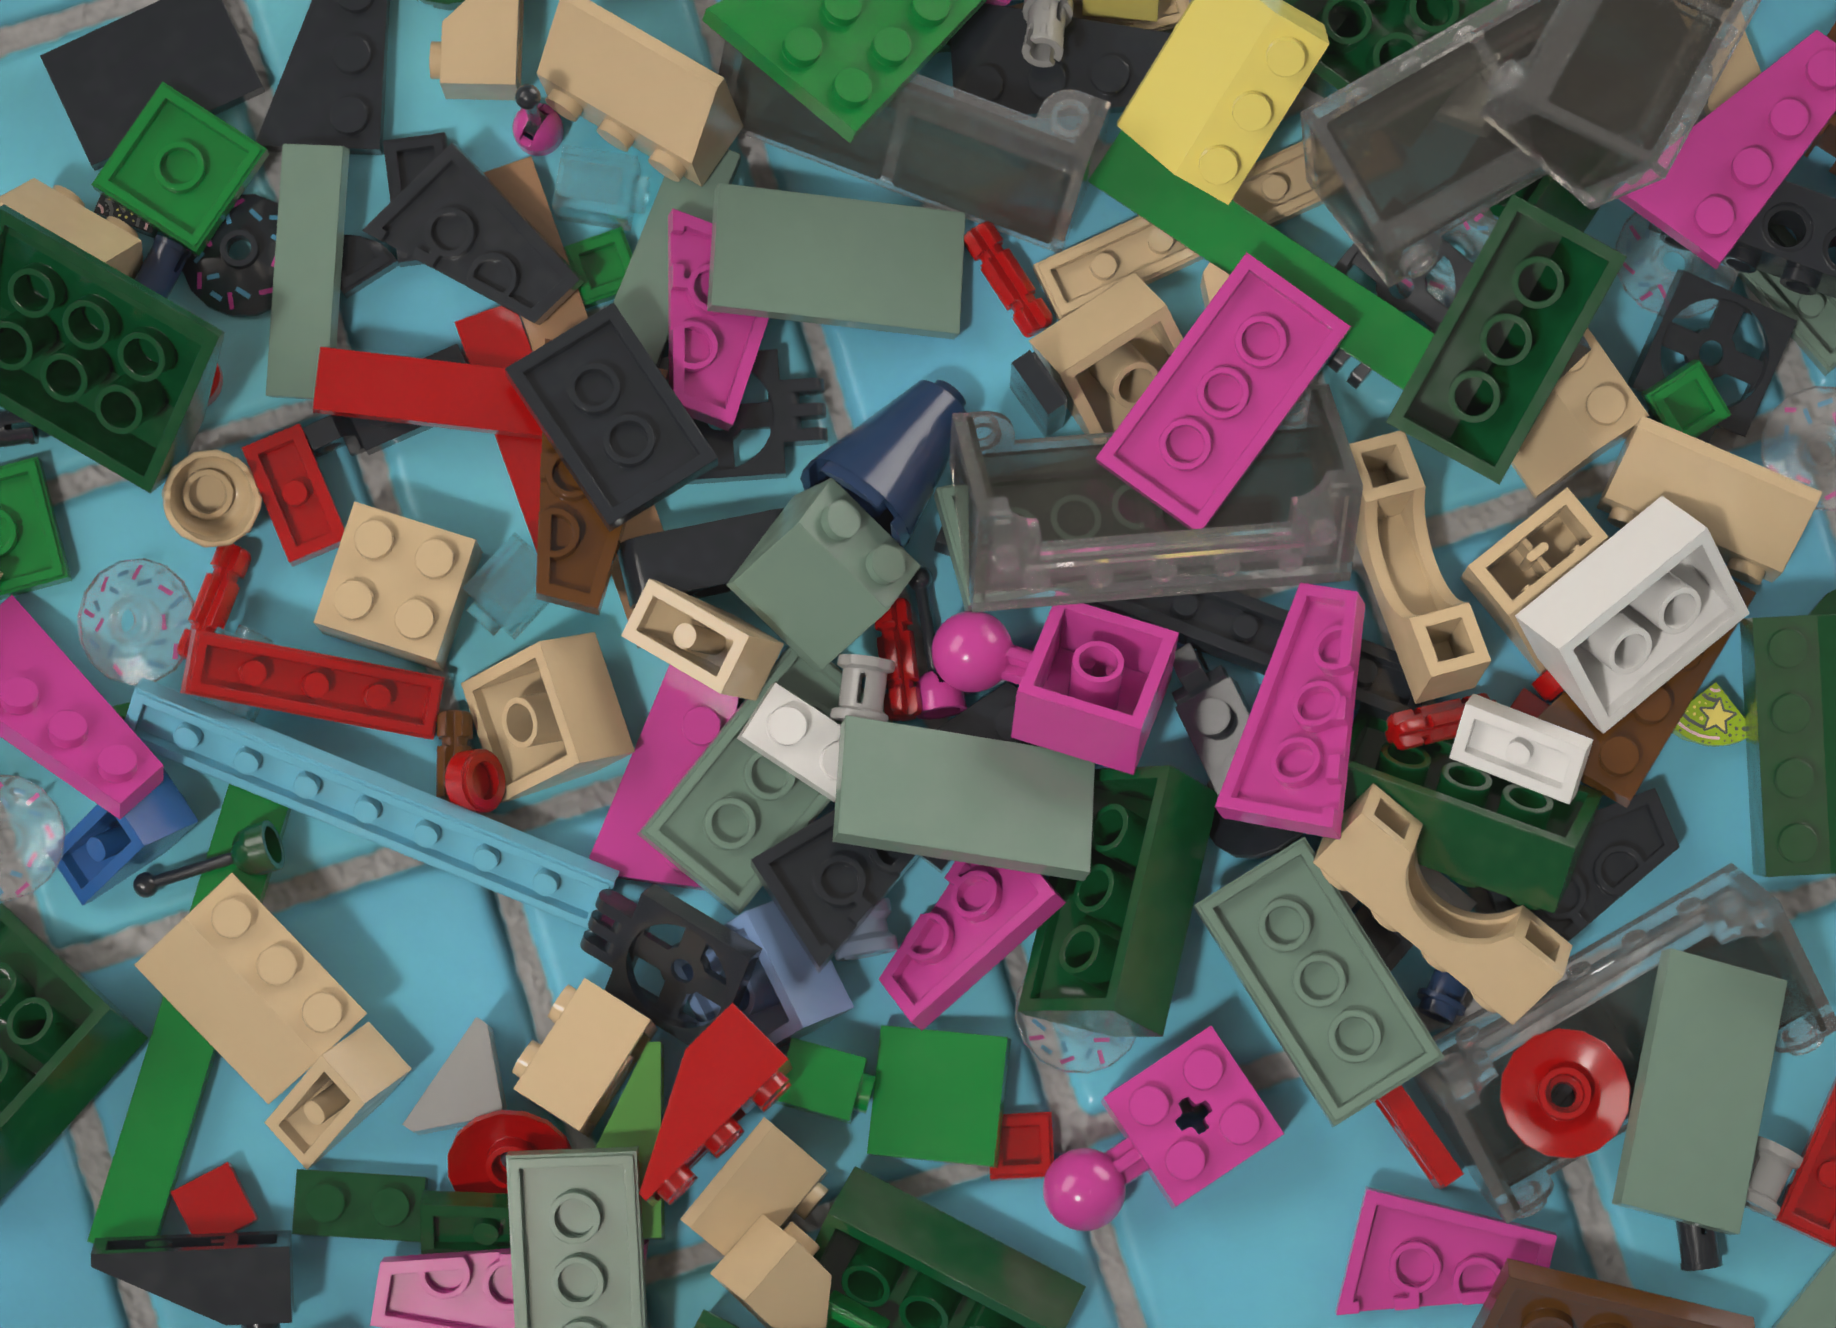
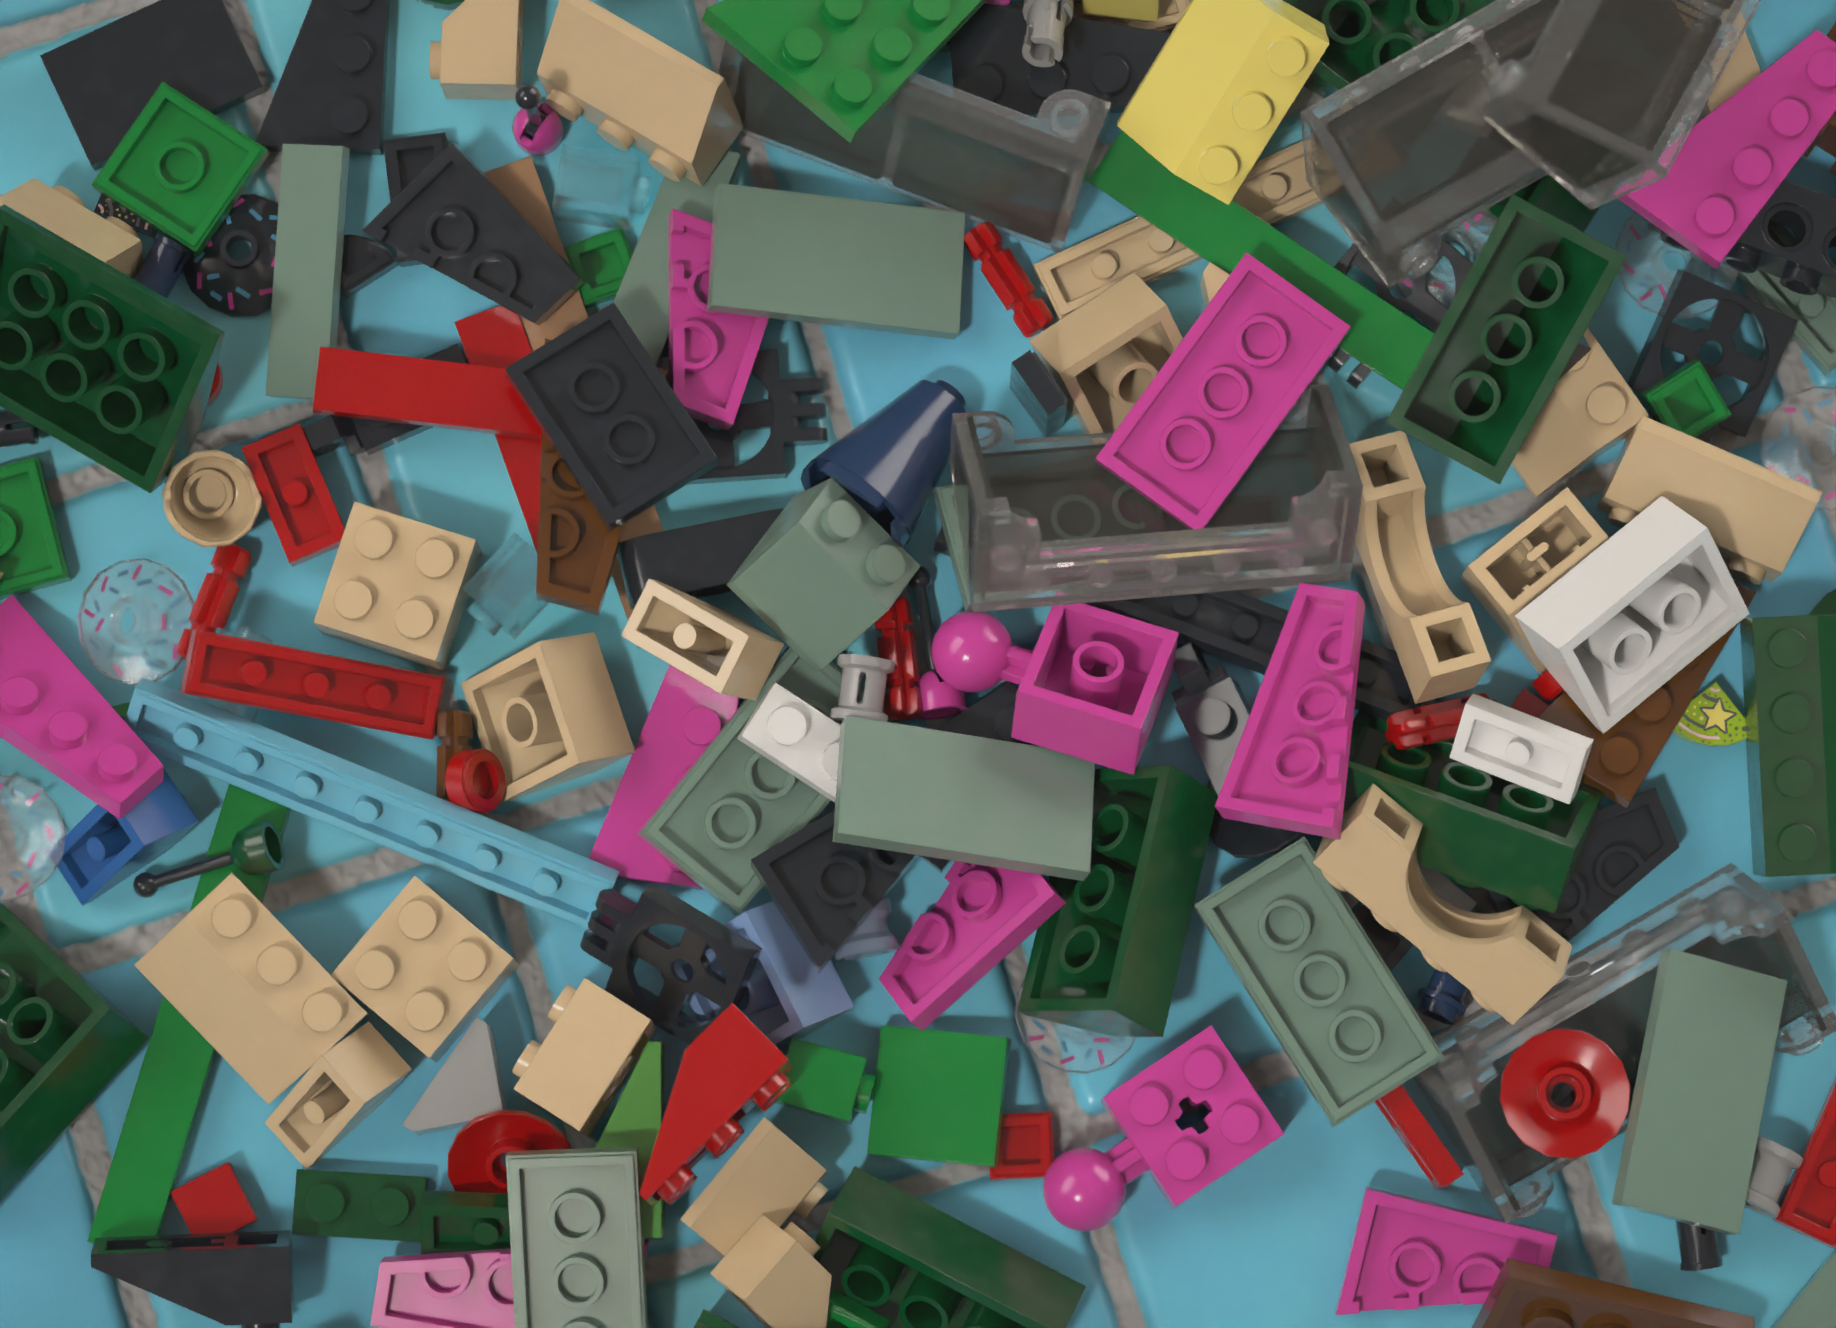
(425, 969): none -> tan brick

